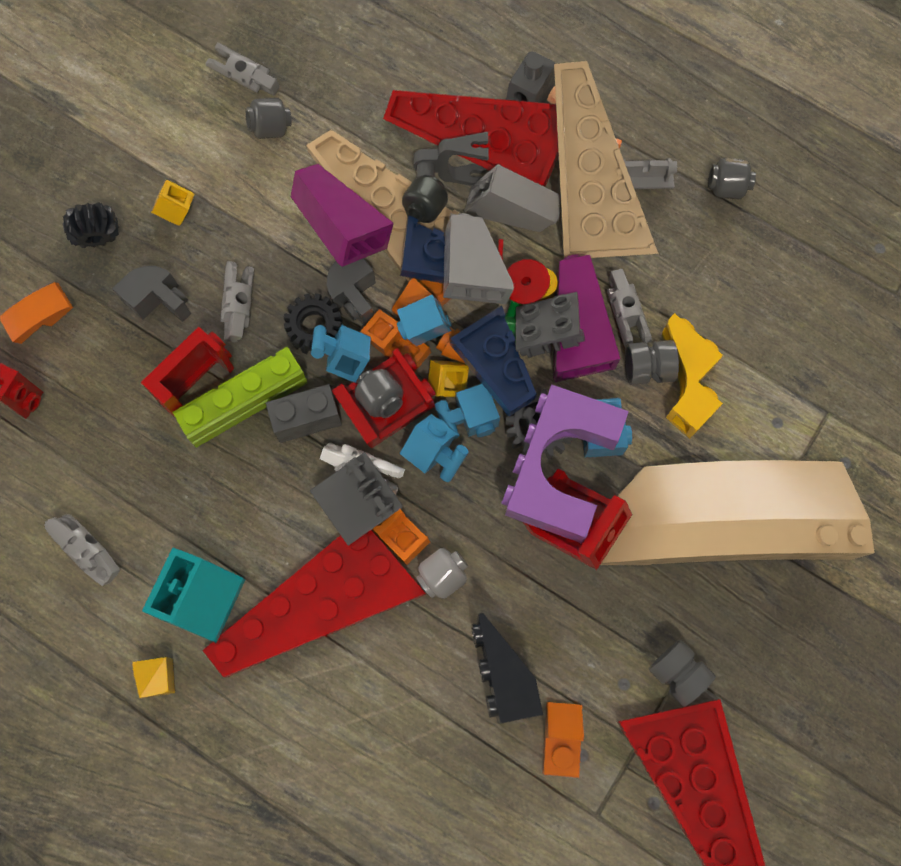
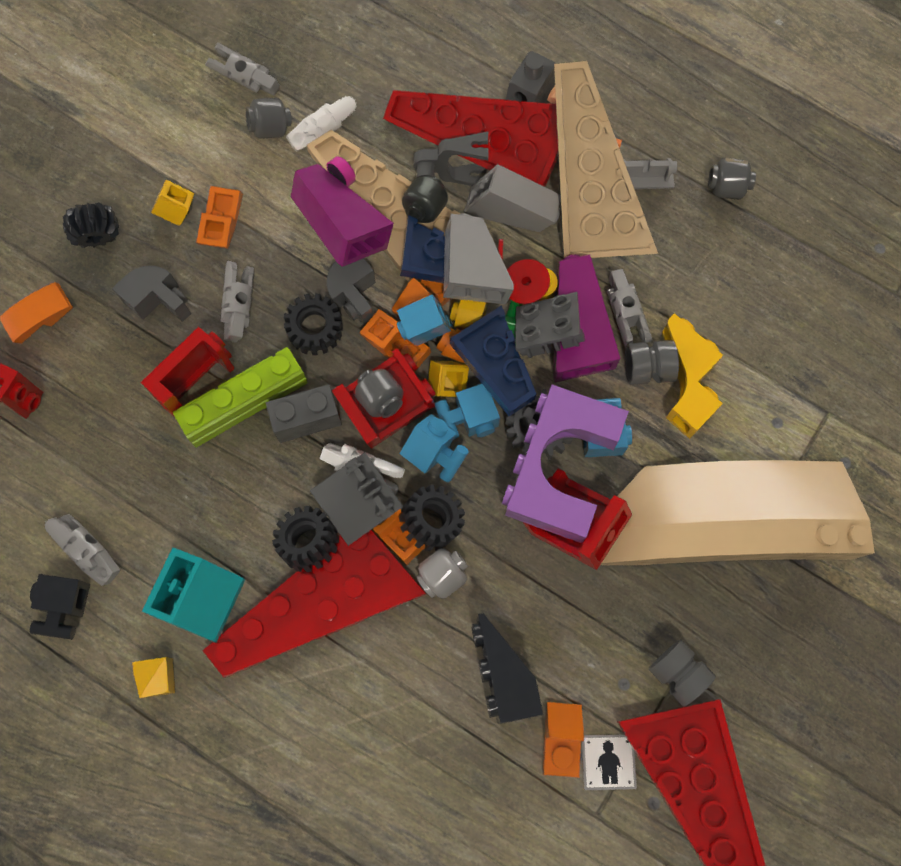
(58, 598): none -> black brick
(220, 217): none -> orange slope
(313, 552): none -> black tyre
(318, 123): none -> white hinge
(341, 170): none -> dark pink tile
(346, 352): dark azure brick -> none
(443, 506): none -> black tyre
(467, 313): none -> yellow plate
(608, 763): none -> sticker

